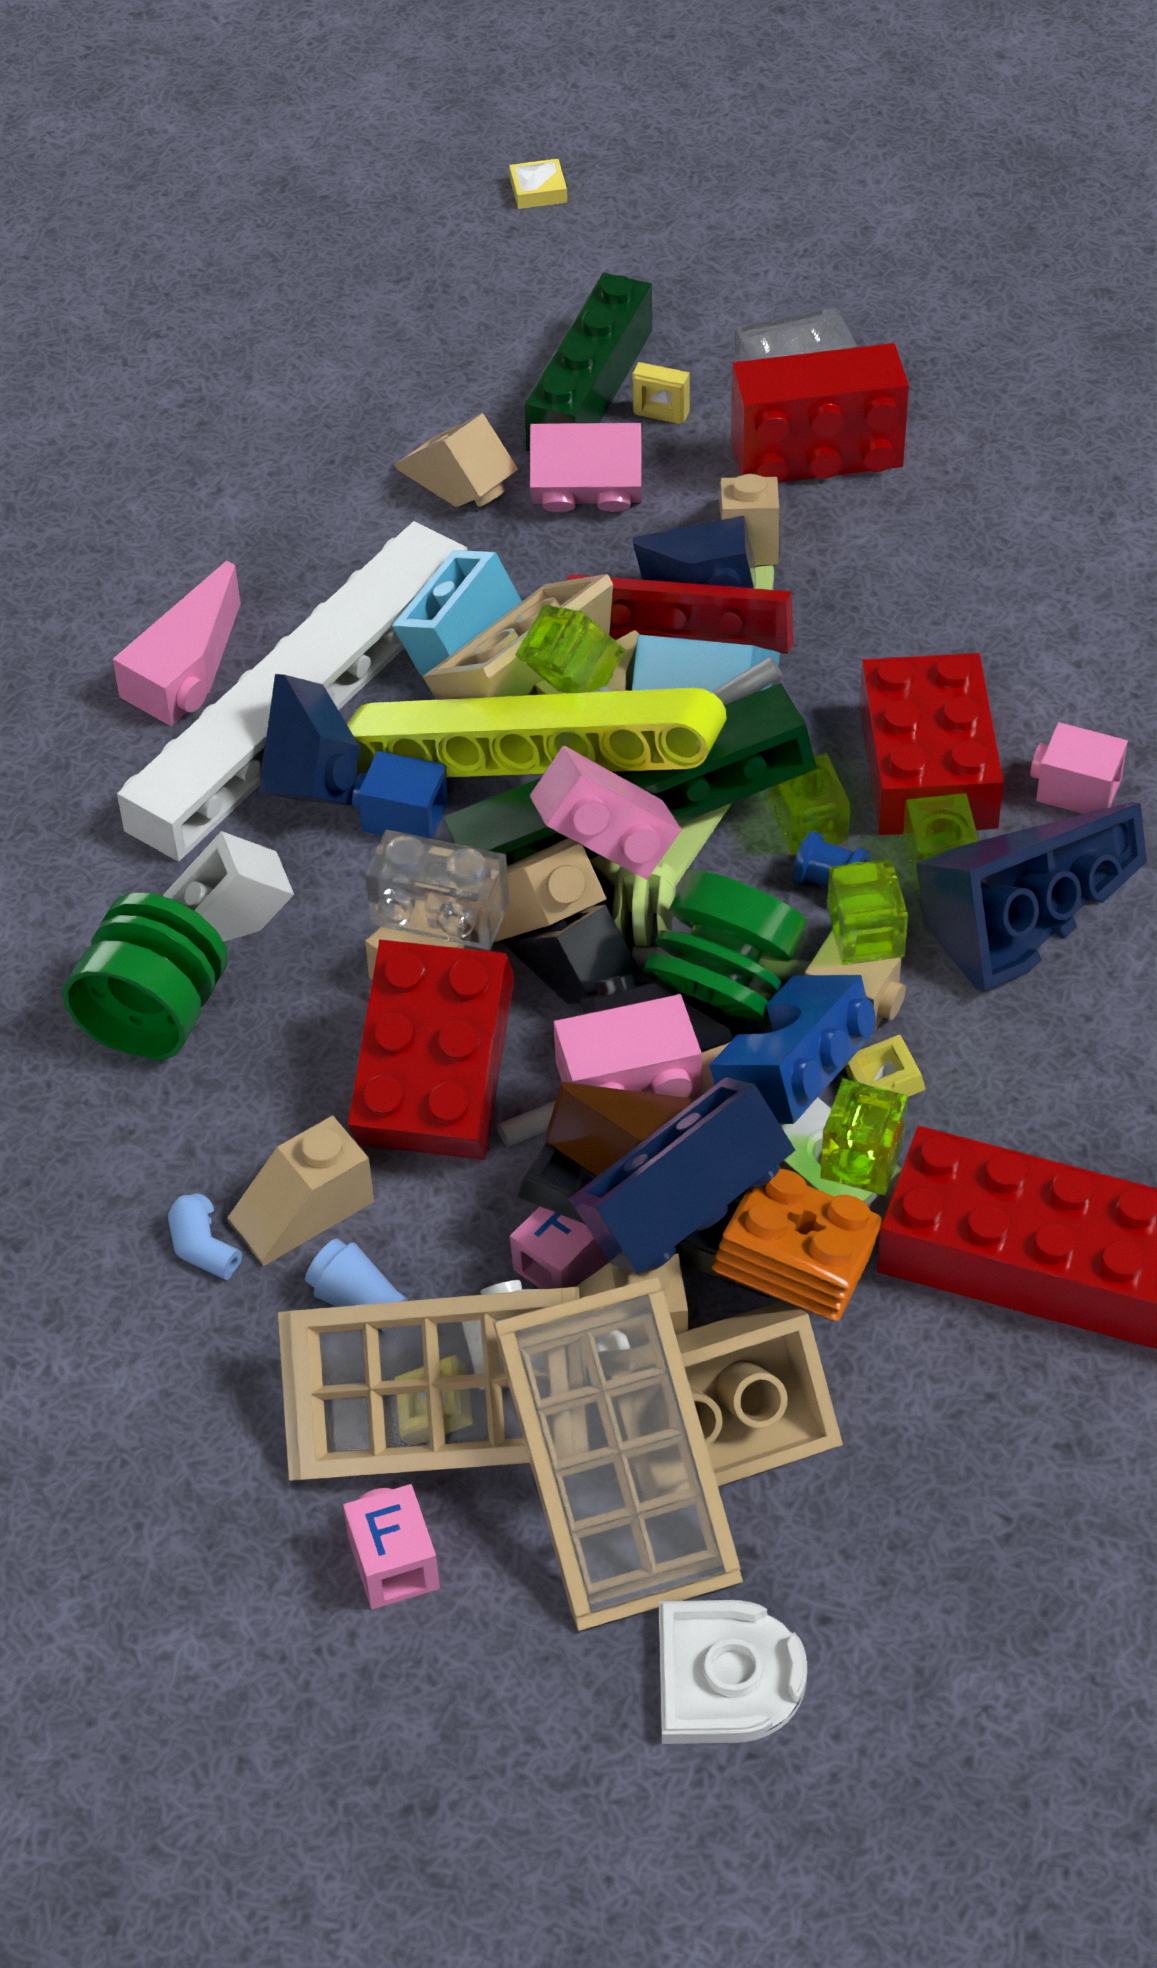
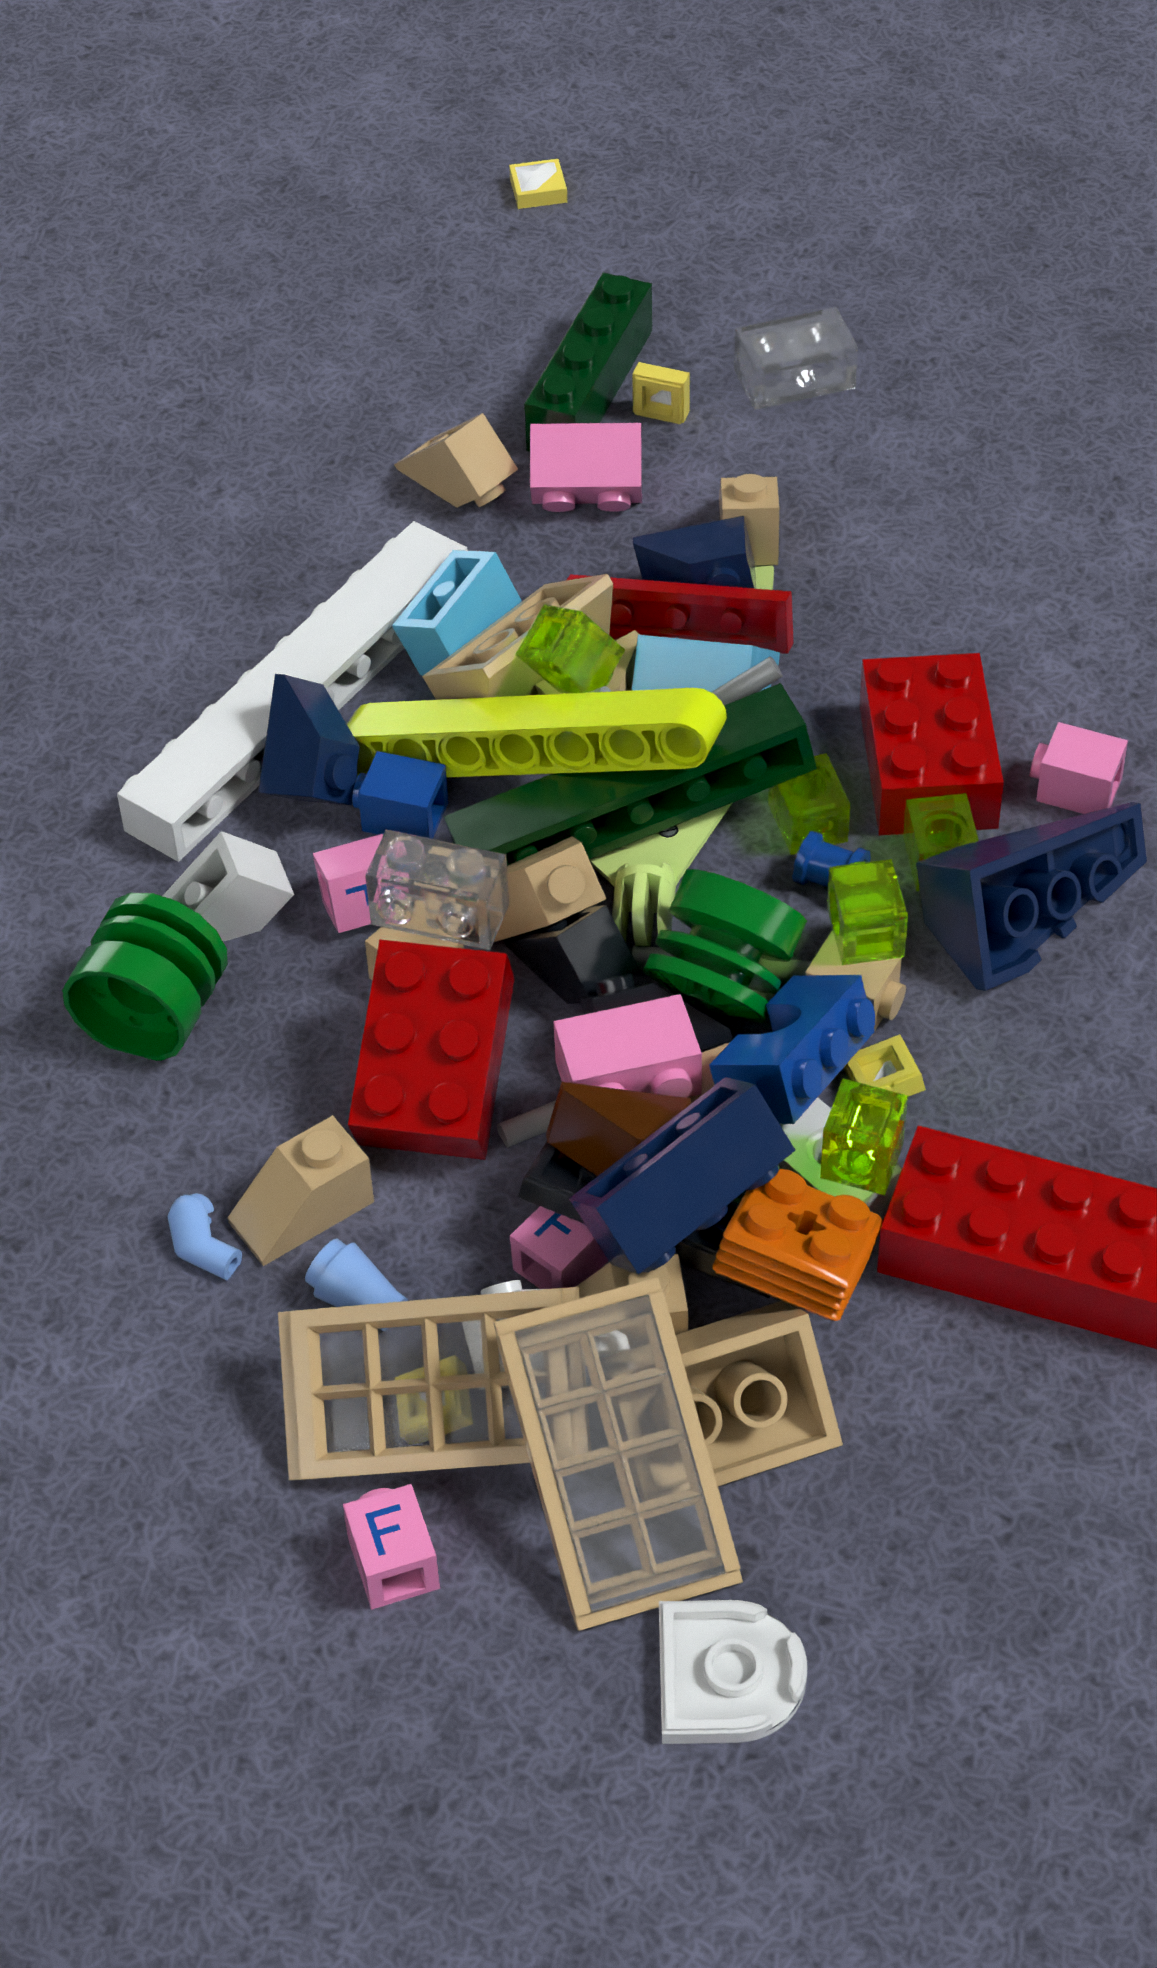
(178, 656): bright pink slope -> none
(343, 881): none -> bright pink brick
(605, 812): bright pink brick -> none
(819, 413): red brick -> none

